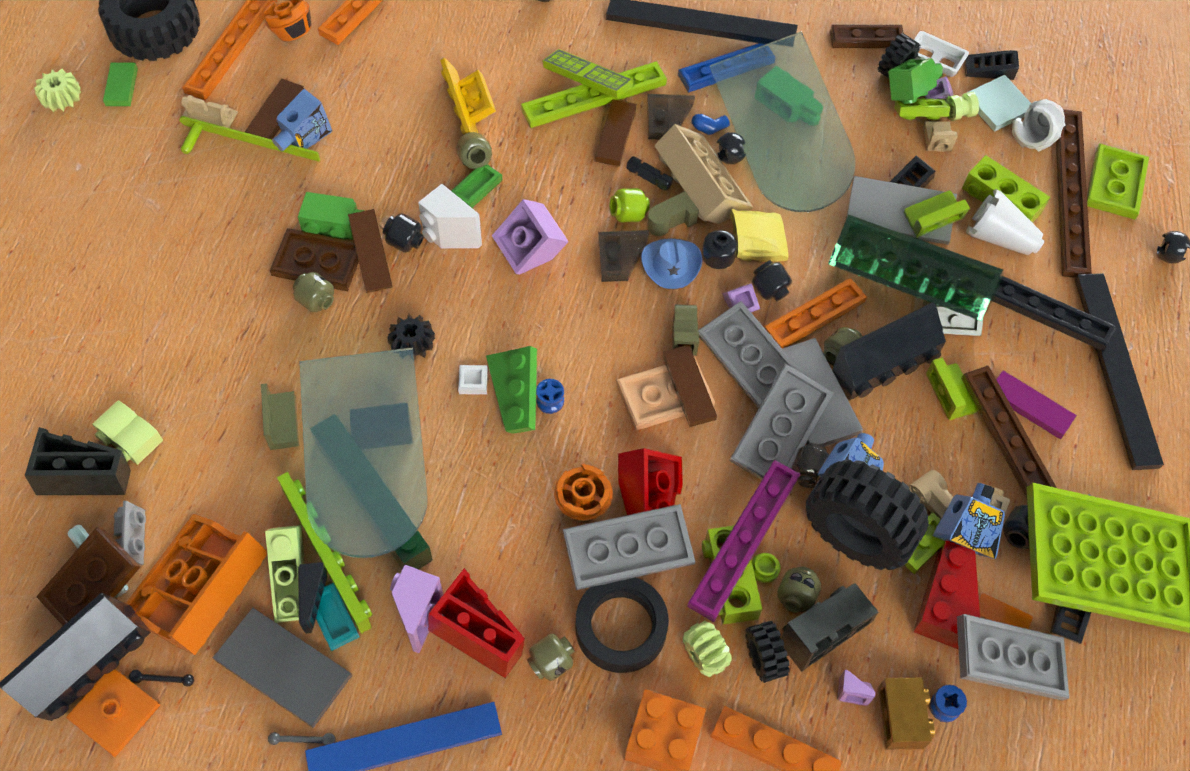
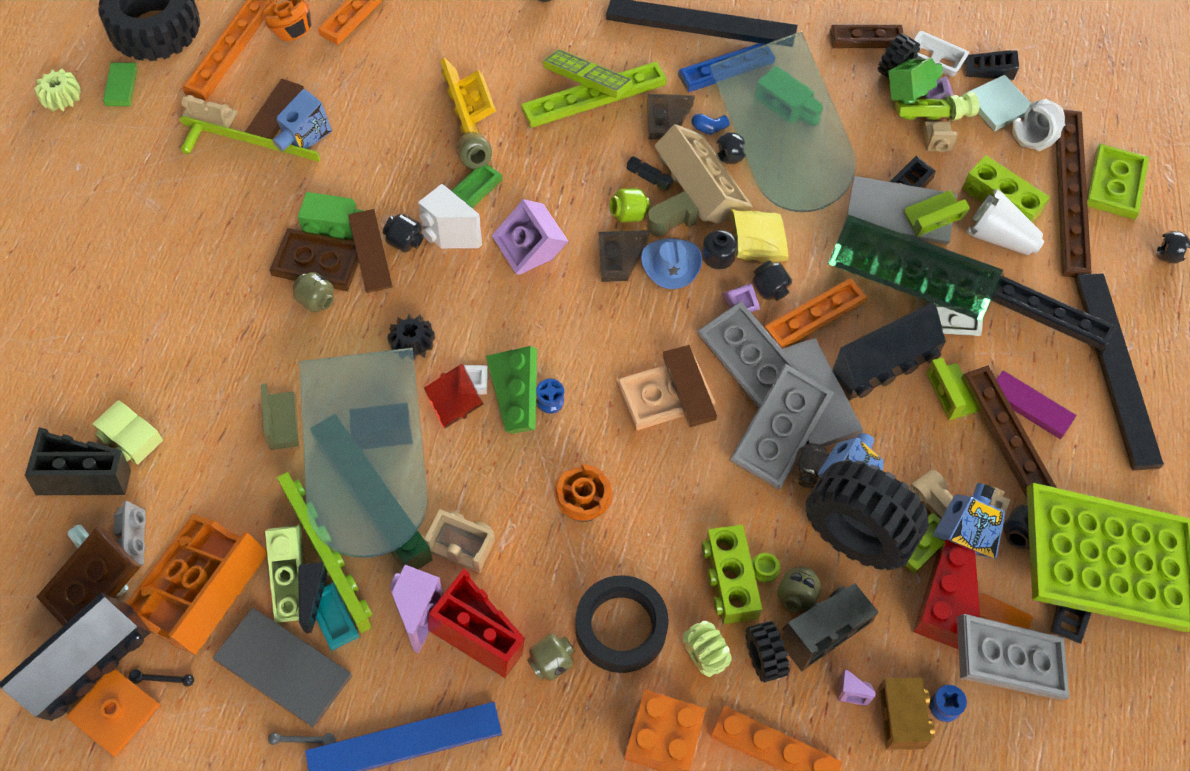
(453, 396): none -> clear red piece
(460, 540): none -> tan window
(615, 133): reddish brown tile -> none
(628, 547): light grey tile -> none
(649, 479): red wedge -> none
(685, 327): olive leg -> none
(743, 541): magenta tile -> none
(837, 340): olive head -> none

